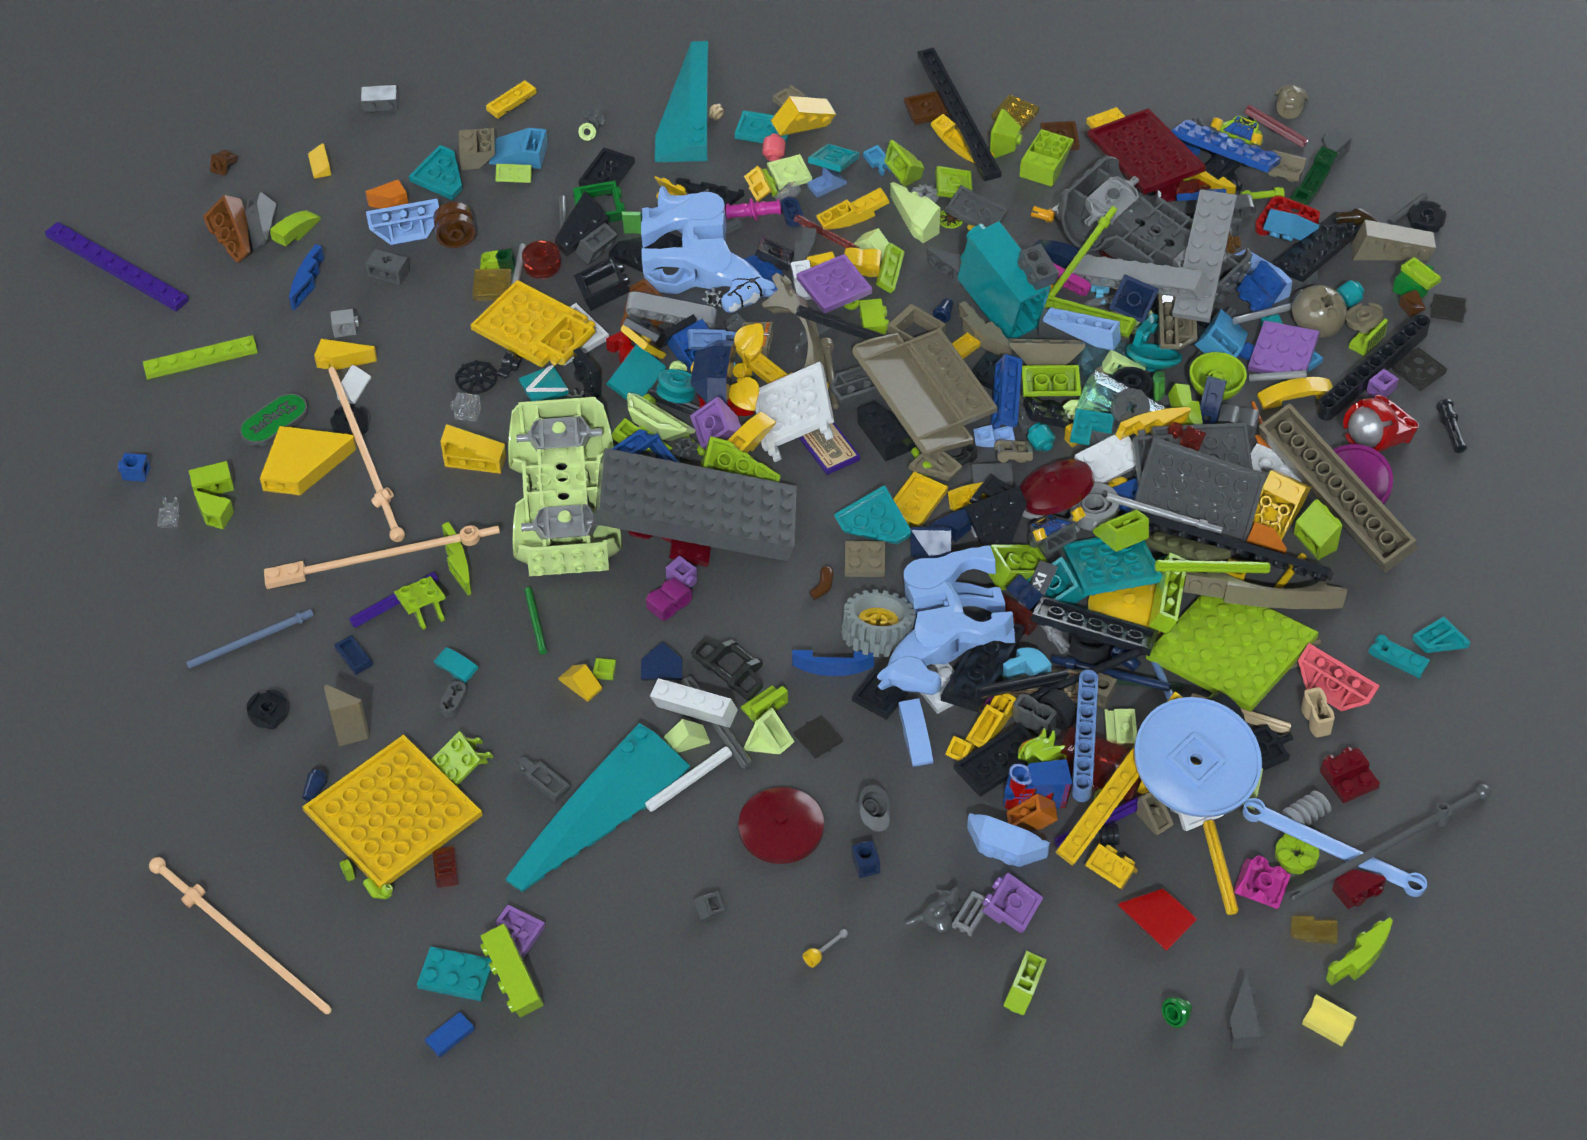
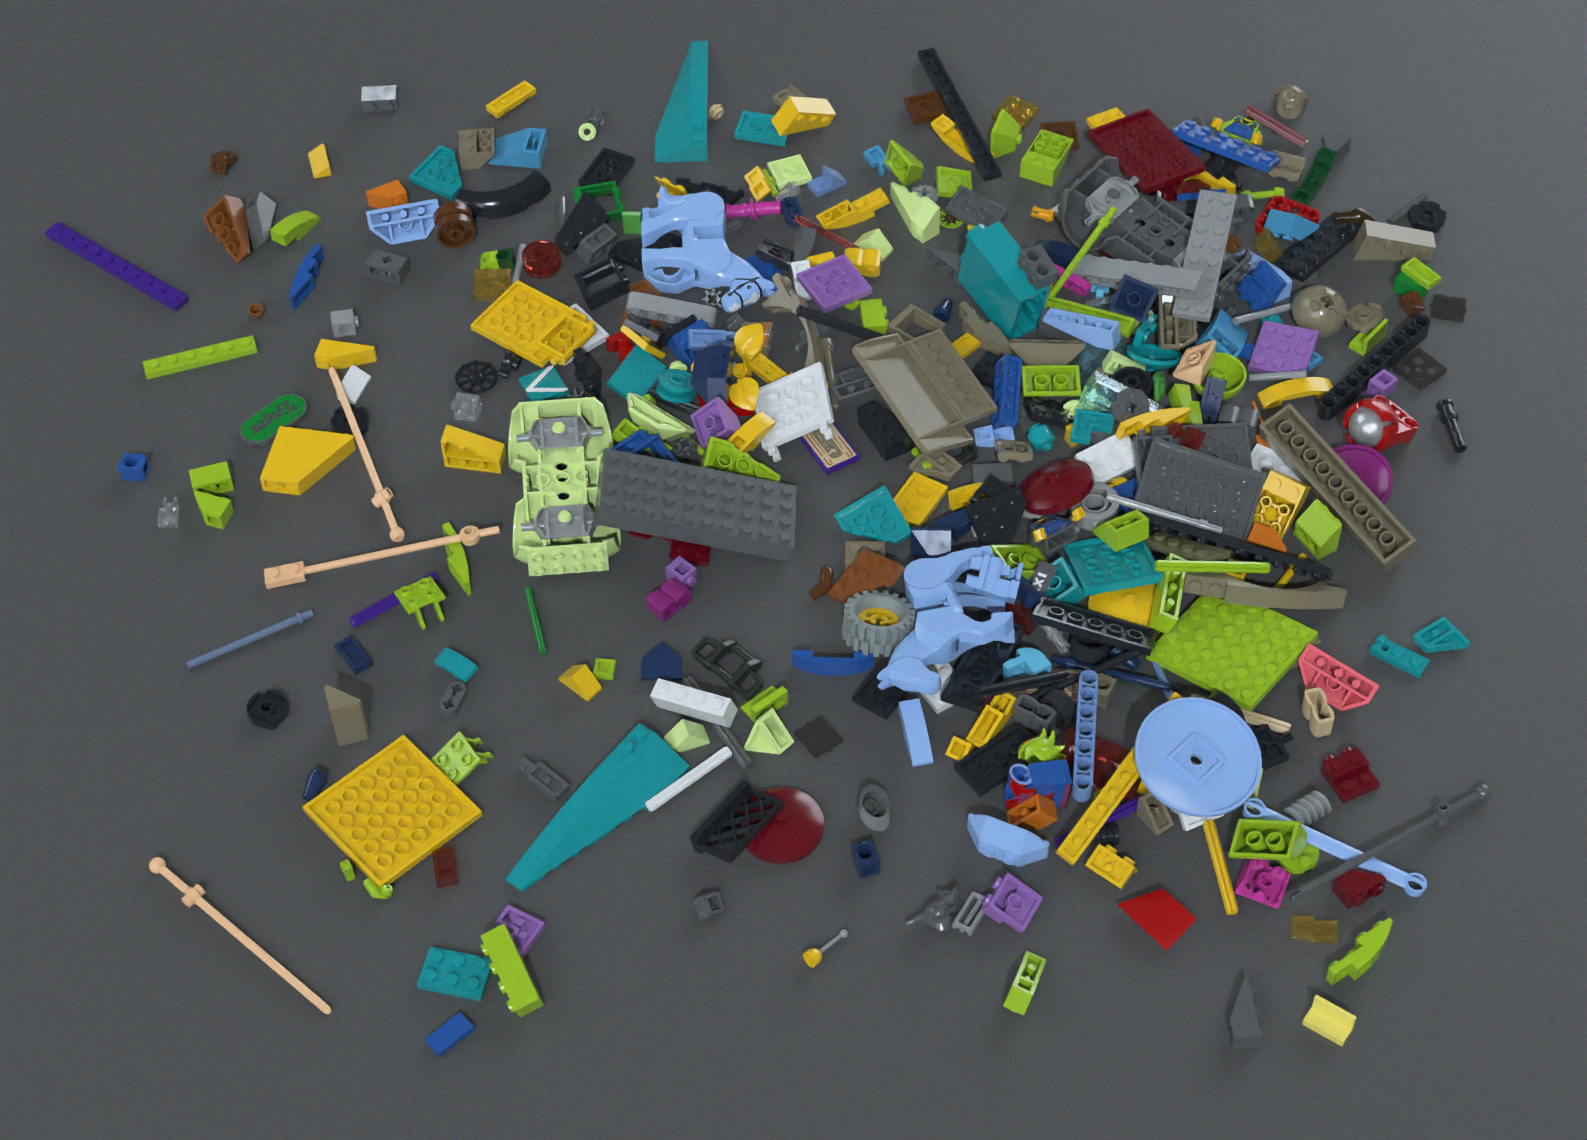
(256, 310): none -> dark orange hinge
(508, 200): none -> black brick
(513, 173): lime plate -> none
(726, 815): none -> black fence
(773, 147): coral head -> none
(833, 157): teal tile -> none
(865, 573): none -> dark orange plate
(890, 268): lime plate -> none
(989, 579): none -> light blue hips
(1121, 727): yellowish green plate -> none
(1176, 1011): green brick -> none
(1196, 363): none -> light nougat slope
(1268, 245): none -> clear yellow slope
(1268, 840): none -> lime slope
(1351, 292): teal head -> none

